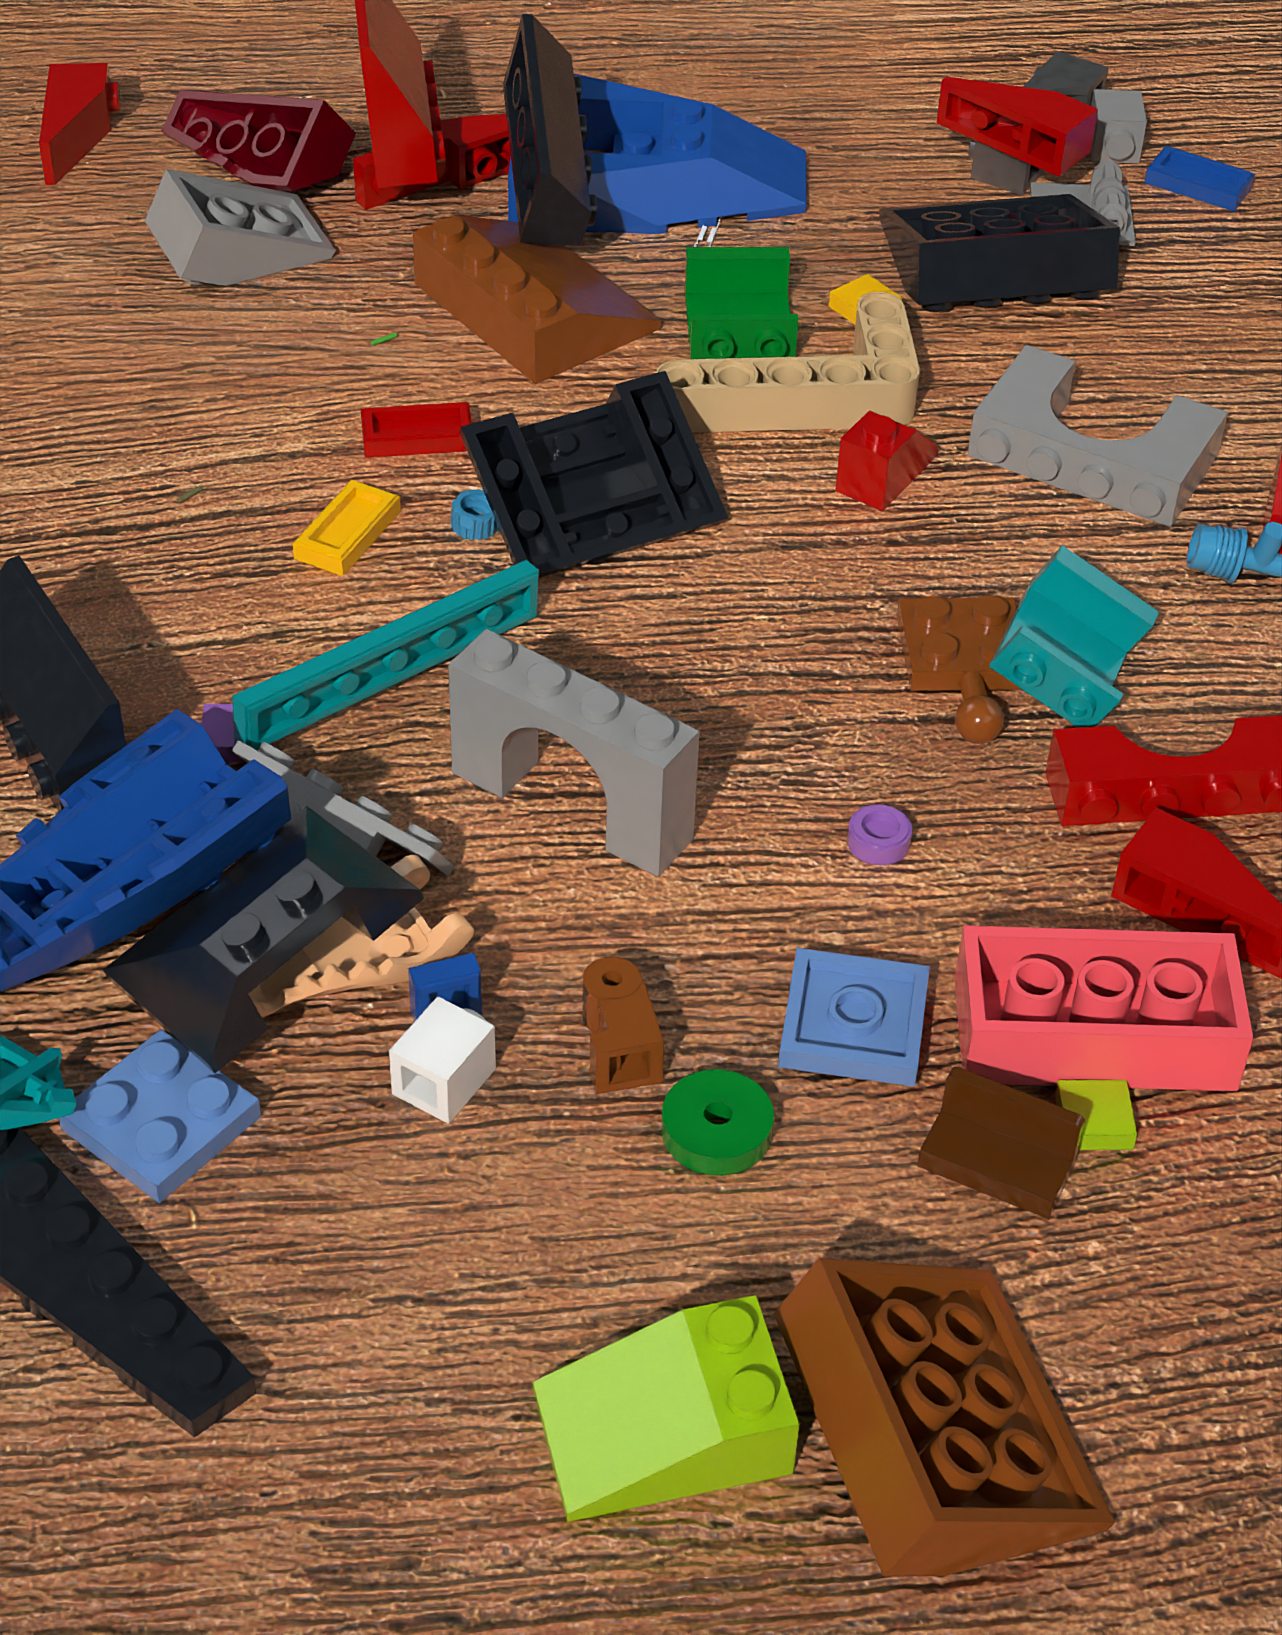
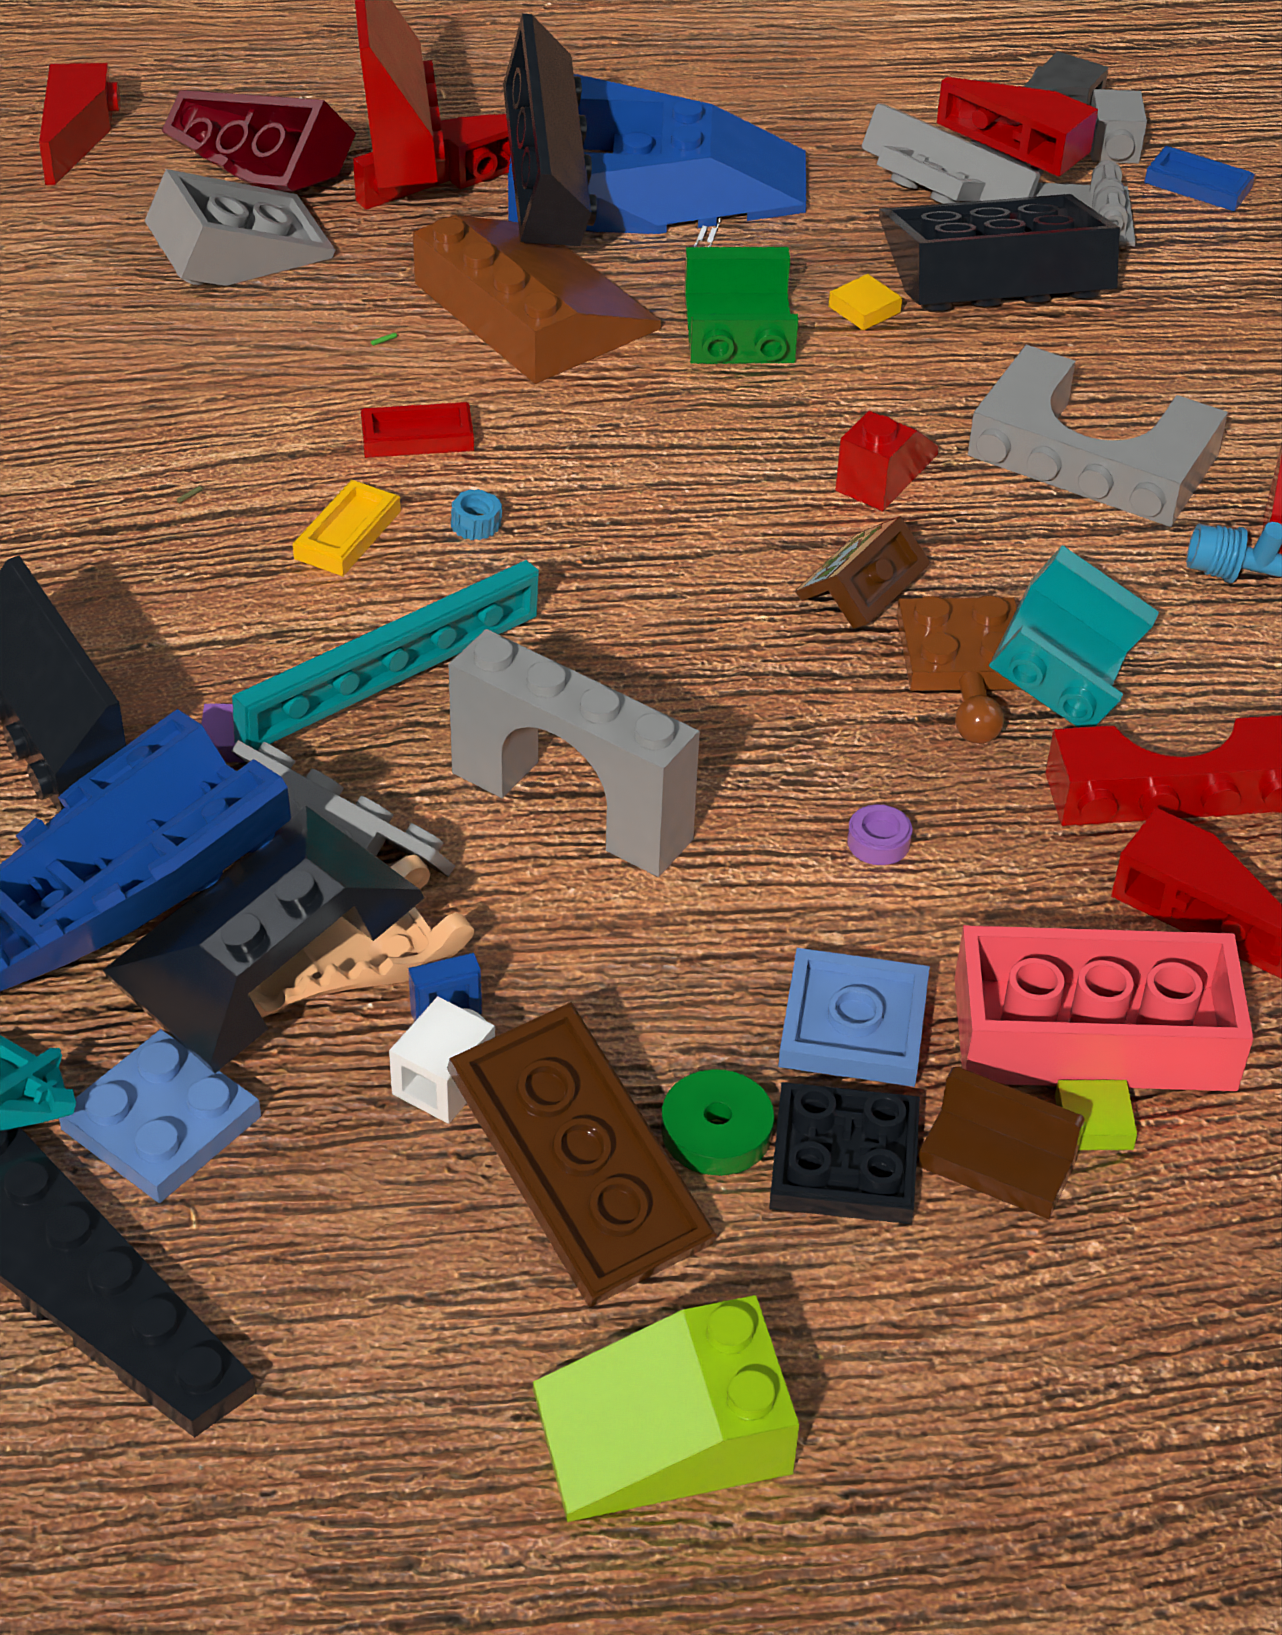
(581, 1153): none -> reddish brown tile
(595, 478): black slope -> none
(625, 1034): dark orange leg -> none
(810, 389): tan beam -> none
(845, 1153): none -> black tile
(868, 571): none -> reddish brown panel
(937, 1416): dark orange slope -> none
(942, 161): none -> light grey bracket

